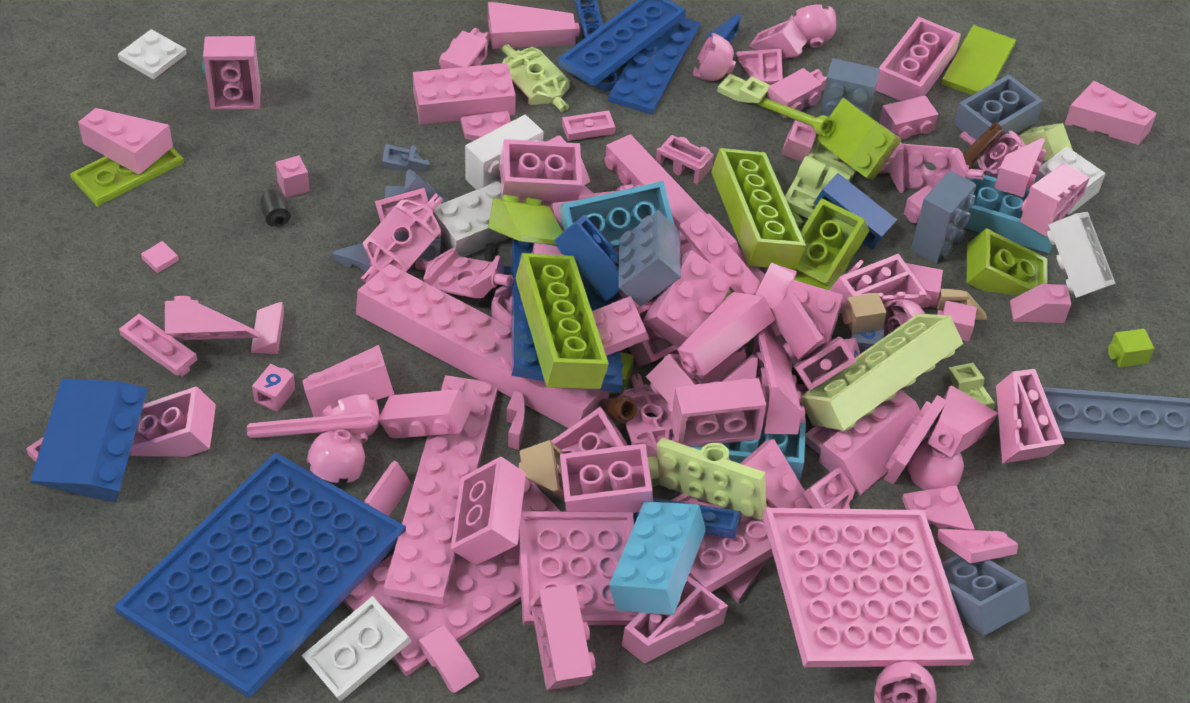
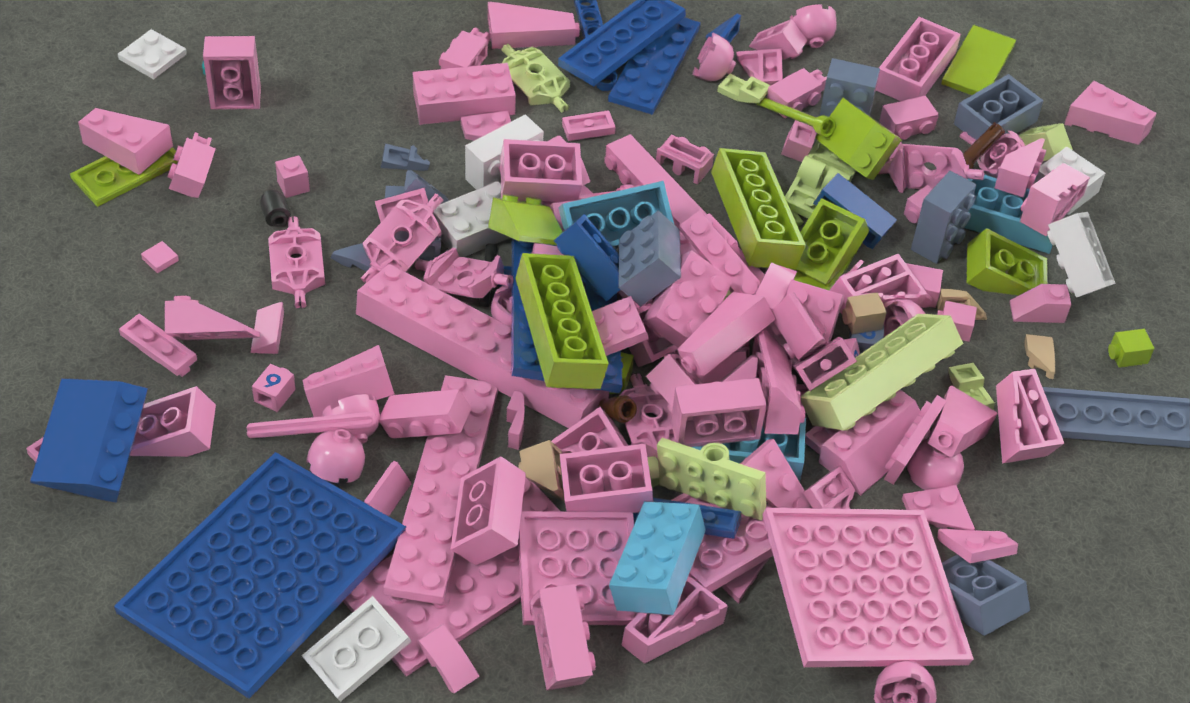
(192, 166): none -> bright pink brick
(296, 274): none -> bright pink plate
(1041, 353): none -> tan slope

